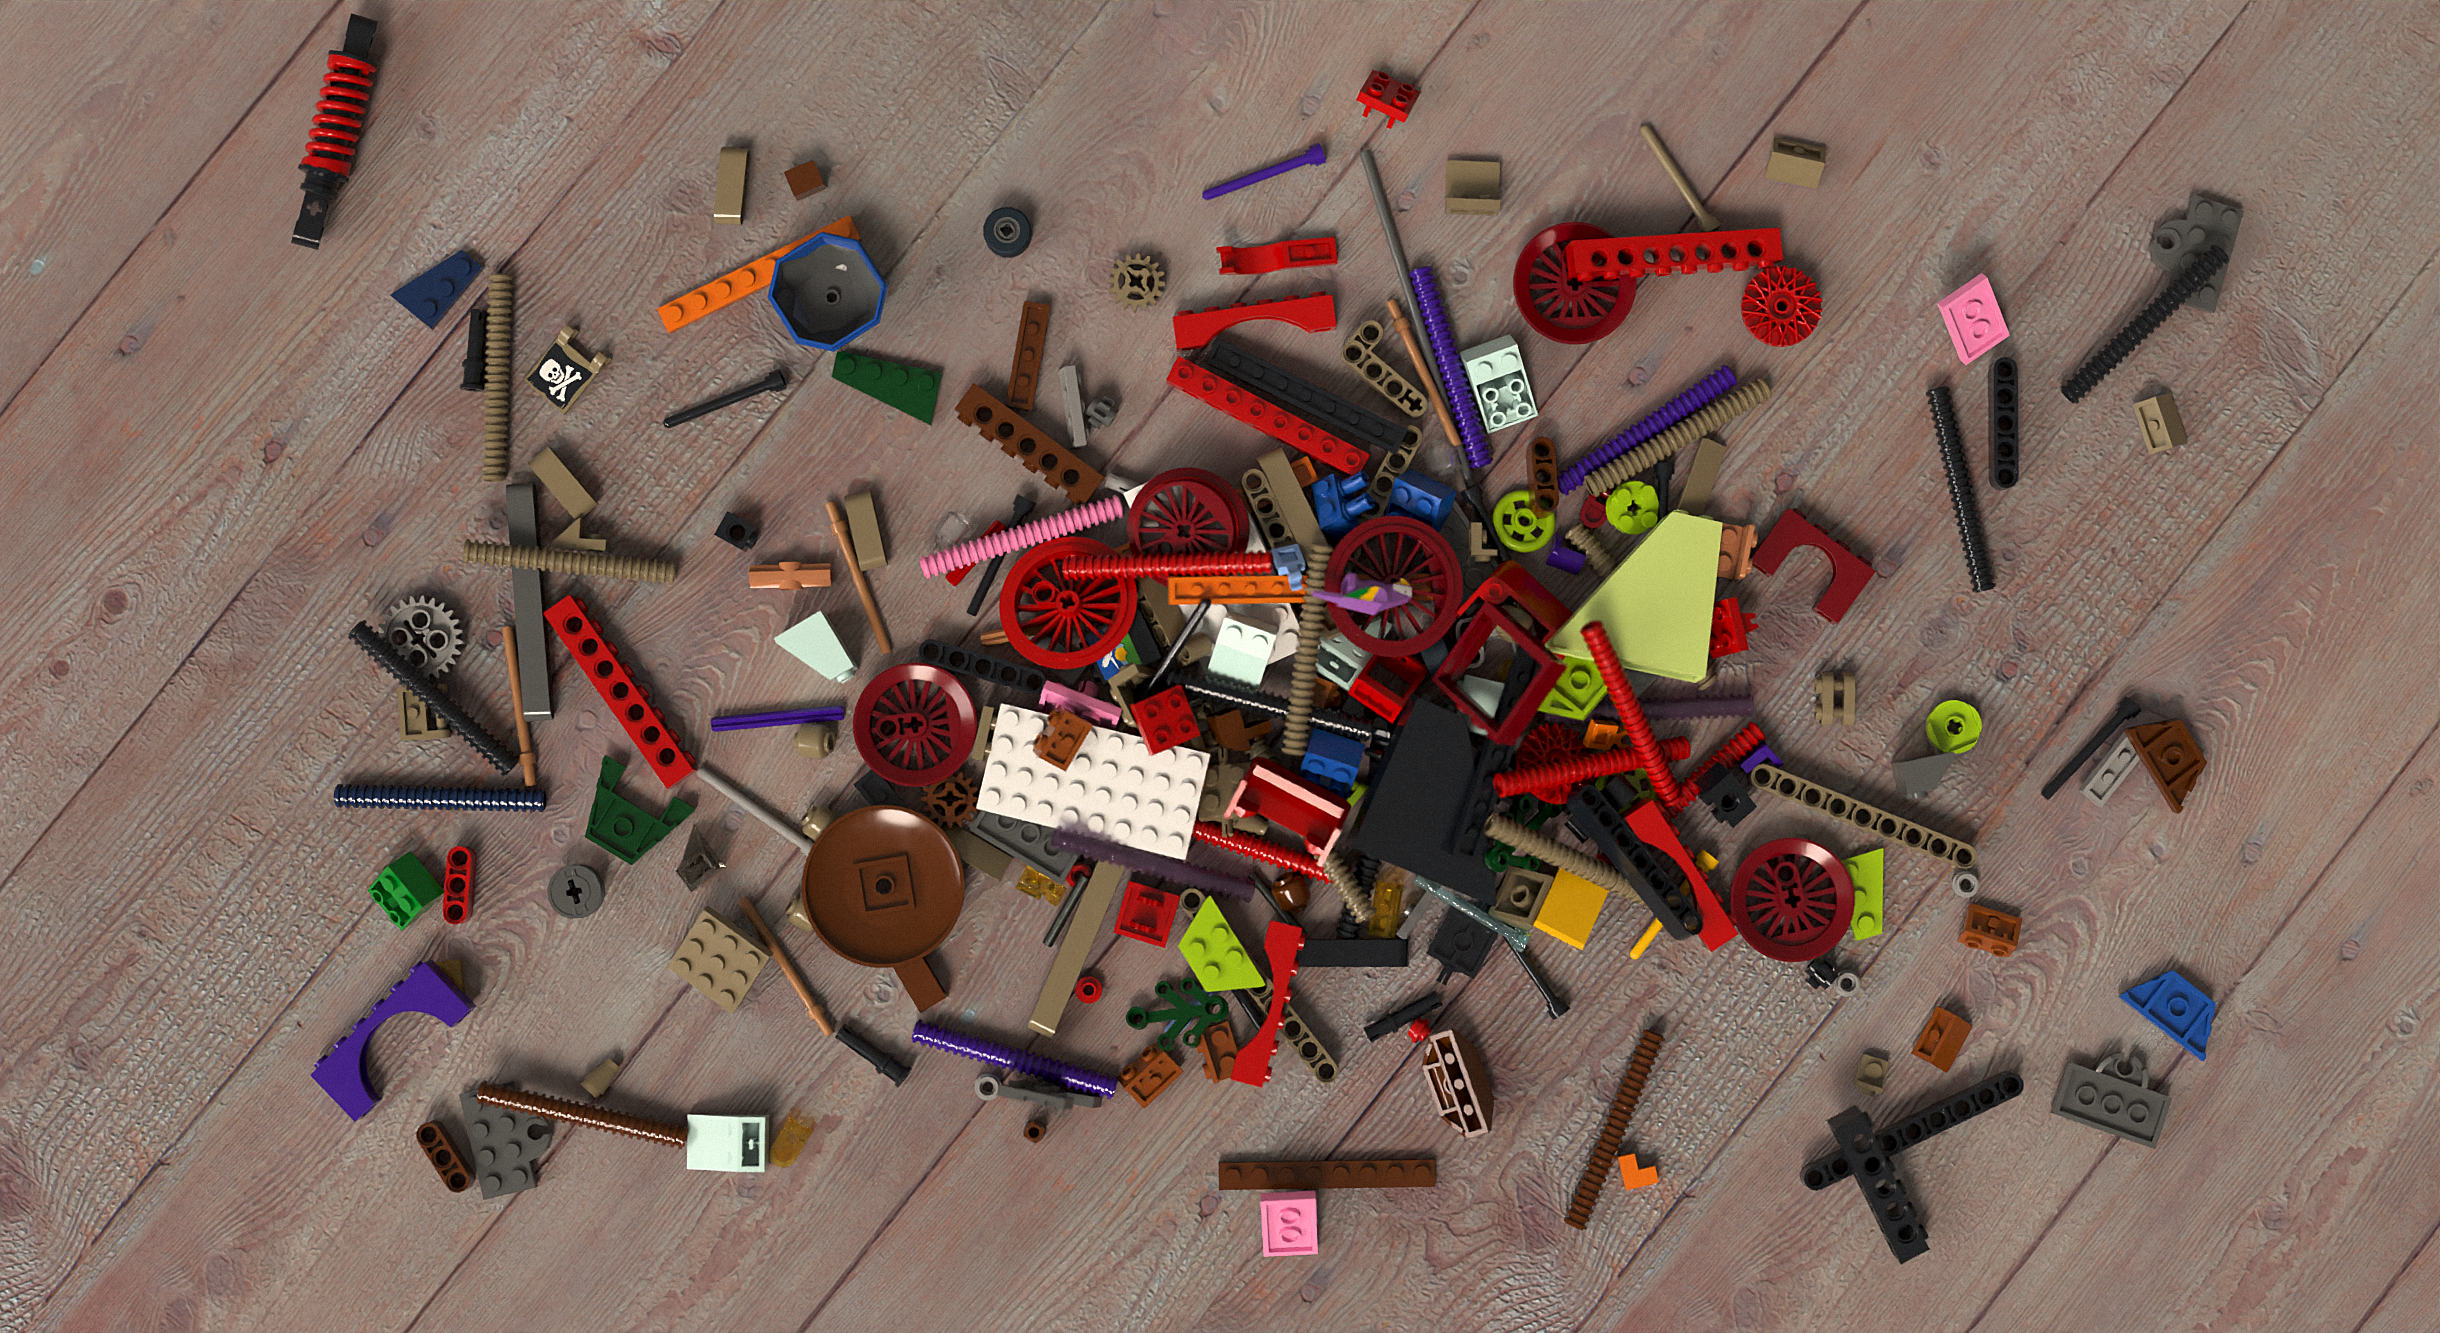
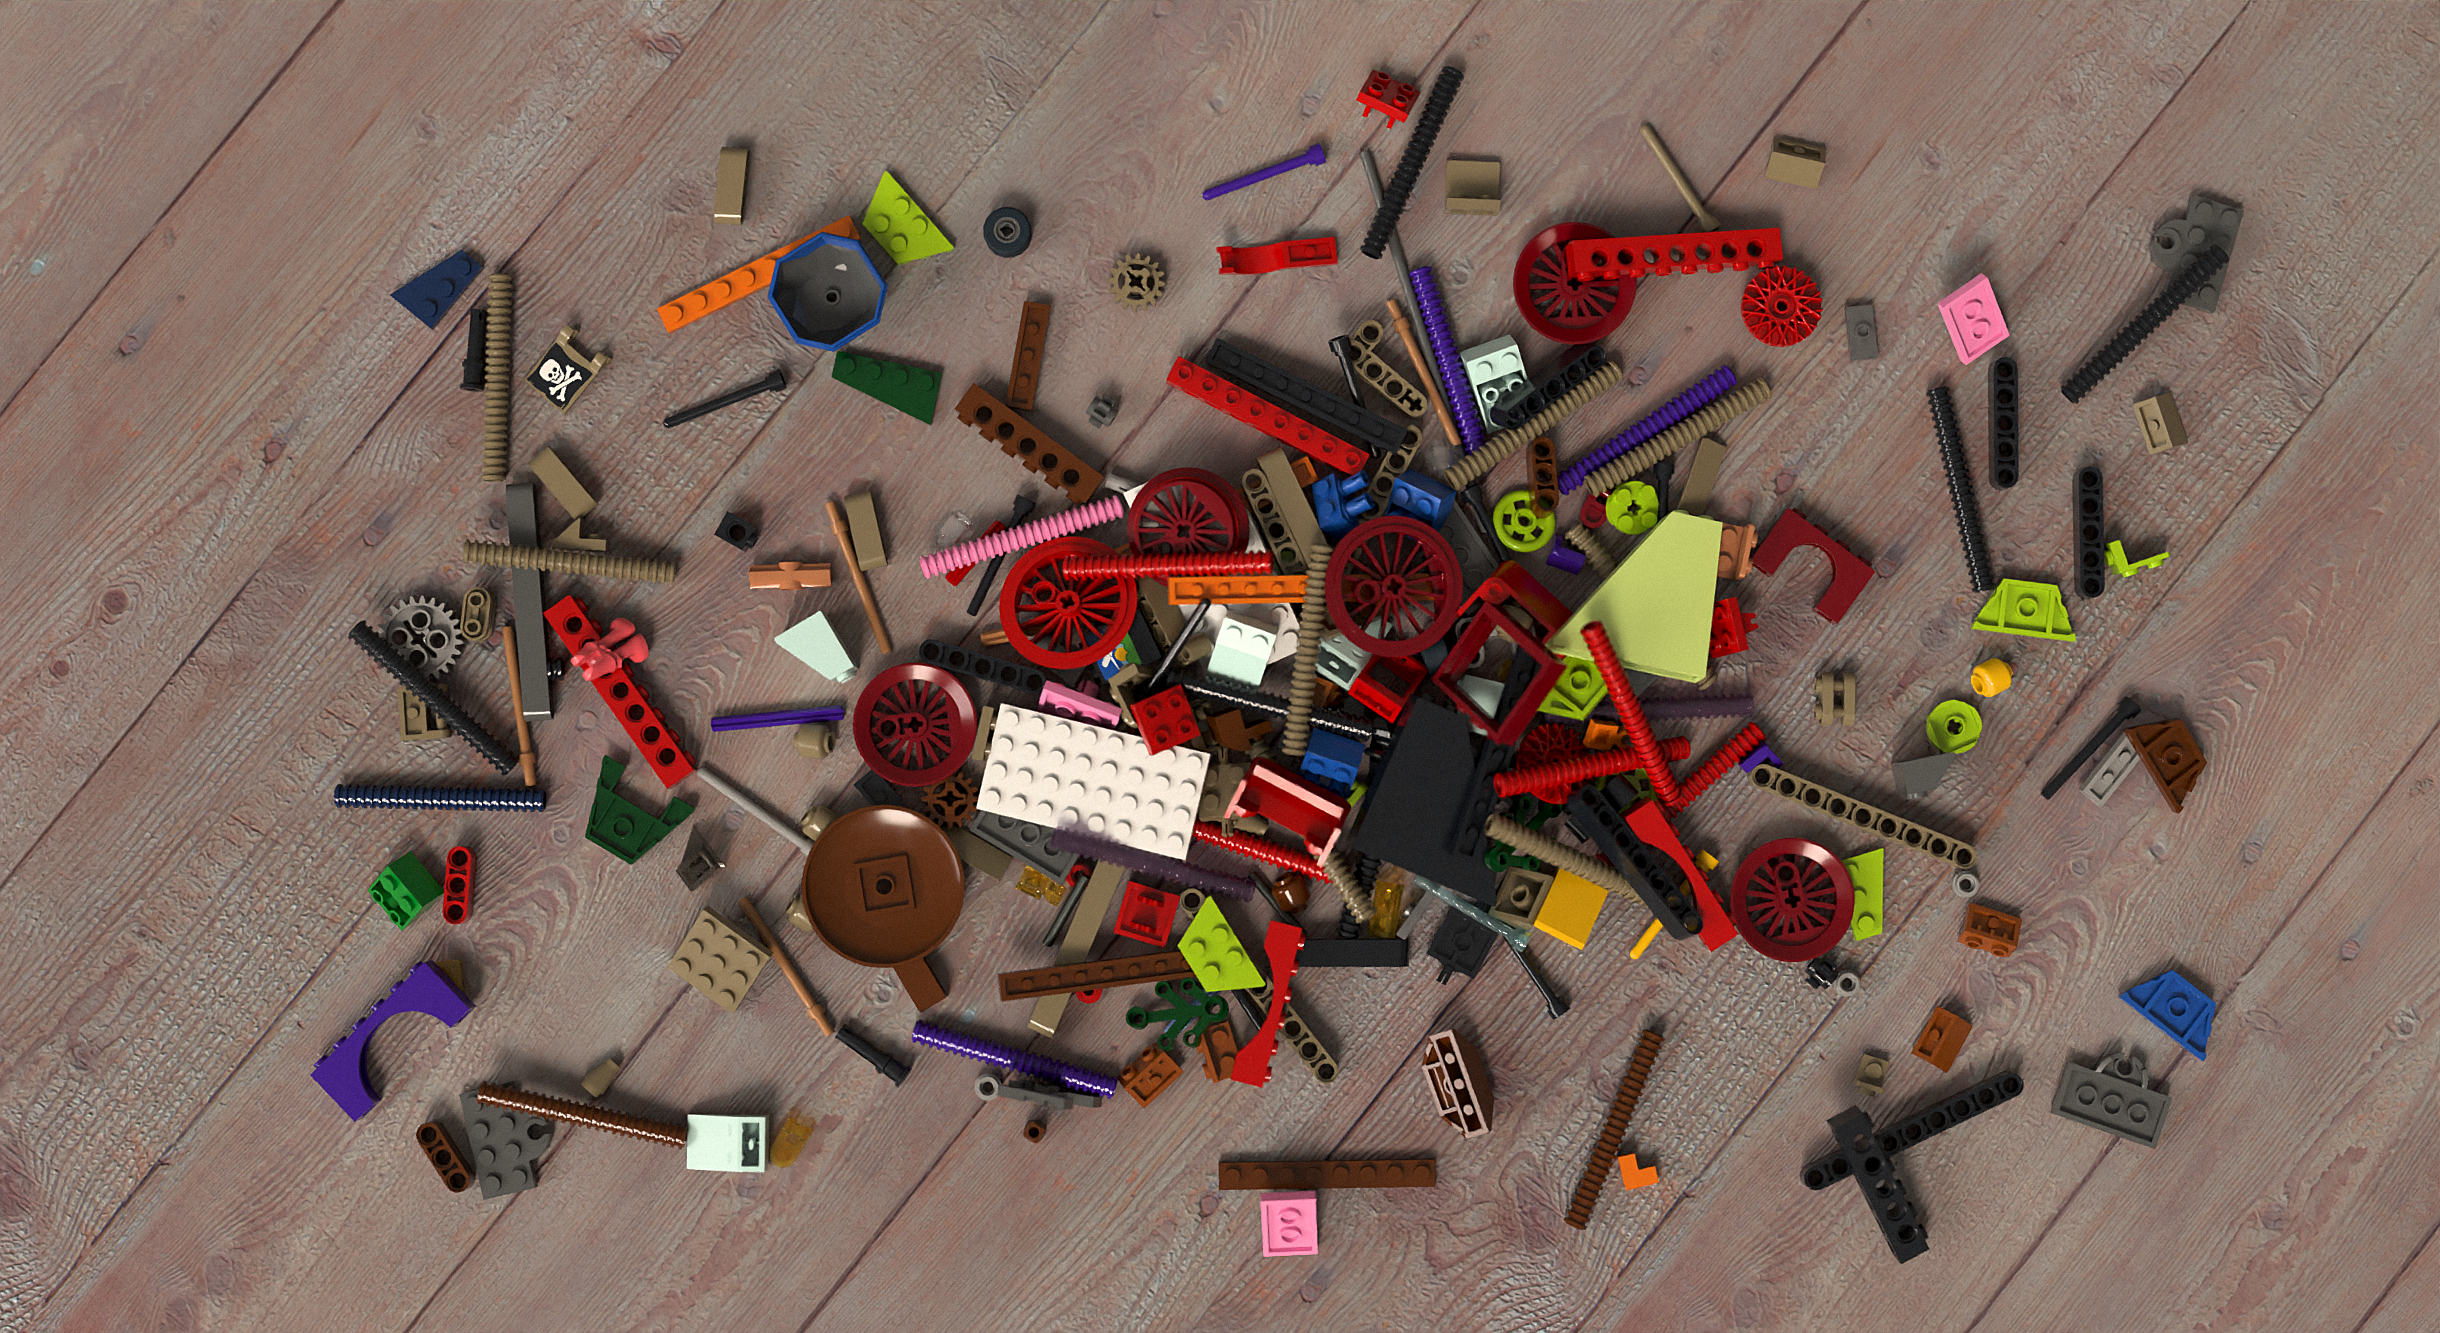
(338, 111): piece -> none
(478, 614): none -> dark tan brick
(555, 669): none -> black bush
(560, 891): dark grey piece -> none
(602, 659): none -> coral piece
(805, 180): reddish brown panel -> none
(902, 225): none -> lime wing
(1061, 738): dark orange bracket -> none
(1073, 407): light grey plate -> none
(1093, 975): none -> reddish brown plate
(1290, 562): light blue plate -> none
(1309, 314): red arch -> none
(1341, 347): none -> black piece
(1368, 595): medium lavender animal -> none
(1398, 1018): black pin -> none
(1412, 162): none -> black piece
(1419, 1030): red plate -> none
(1477, 538): dark tan bracket -> none
(1512, 439): none -> dark tan piece
(1535, 388): none -> black beam
(1725, 794): black brick -> none
(1861, 332): none -> flat silver plate
(1991, 677): none -> yellow head
(2025, 610): none -> lime wing
(2095, 521): none -> black beam
(2116, 559): none -> lime bracket

